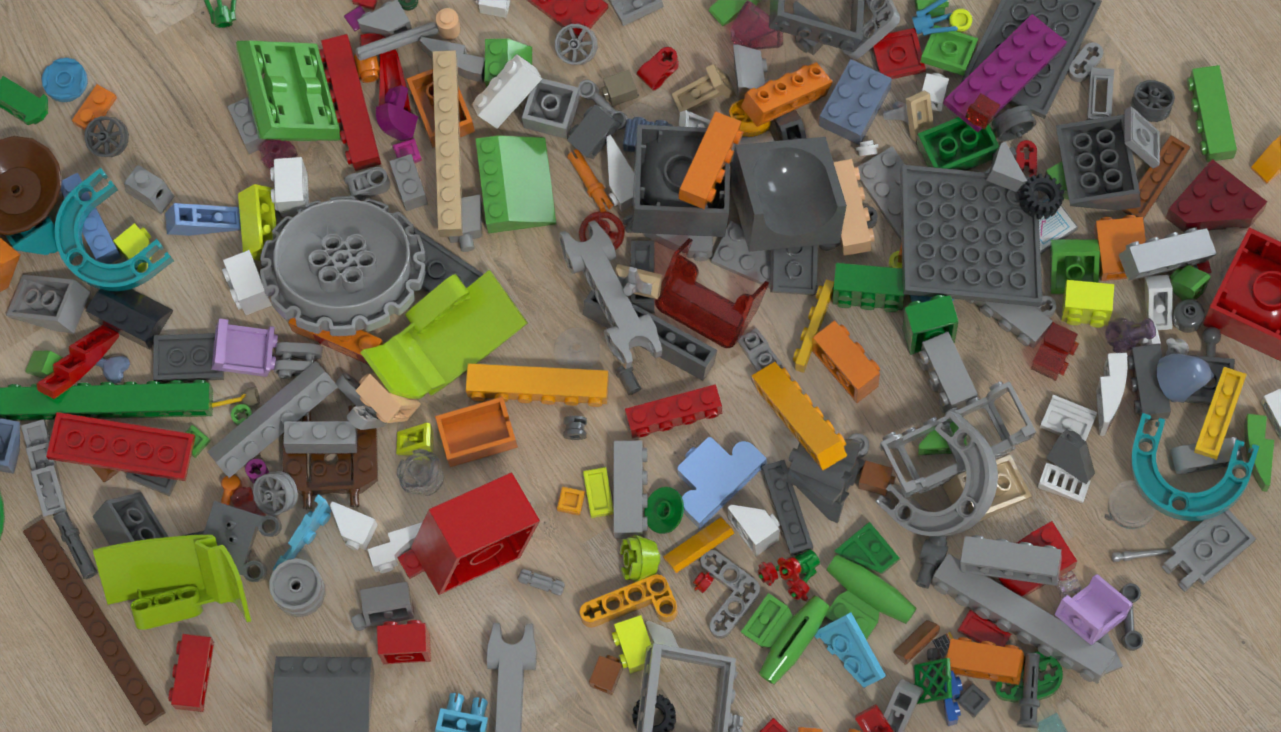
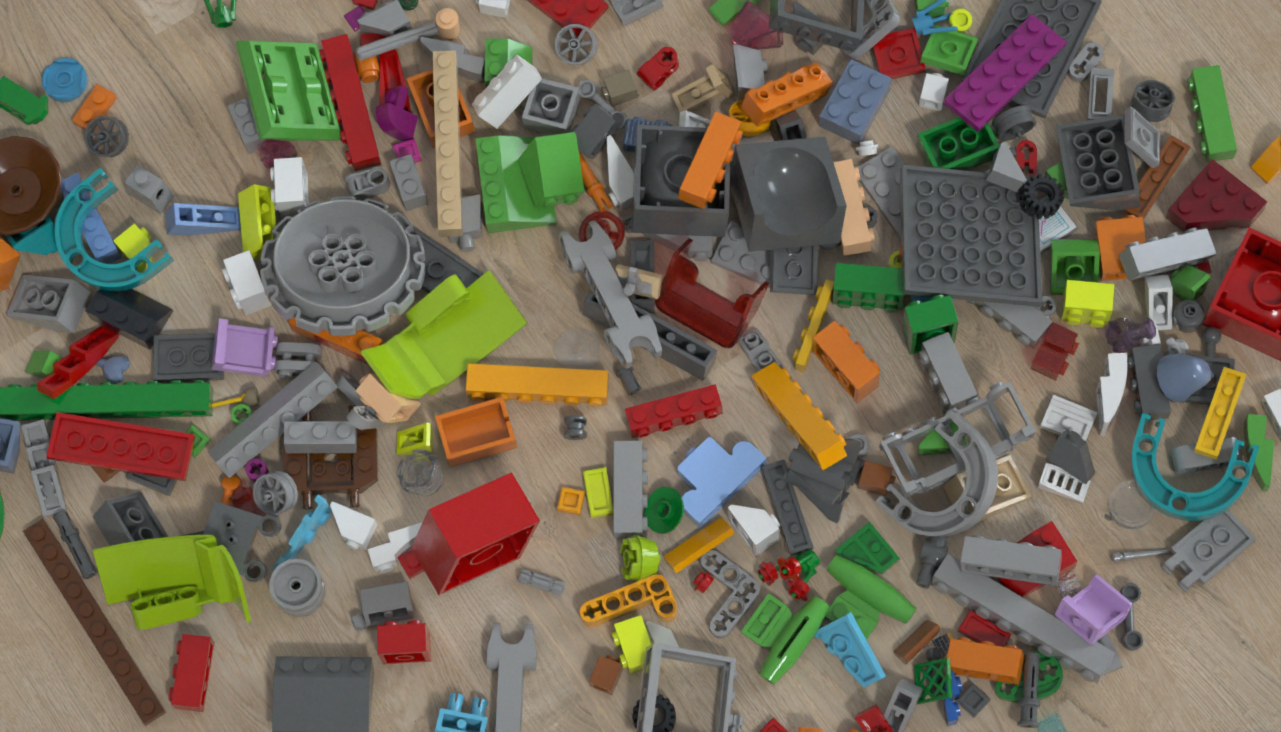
(553, 170): none -> bright green slope
(916, 113): tan piece -> none
(982, 111): clear red bracket -> none

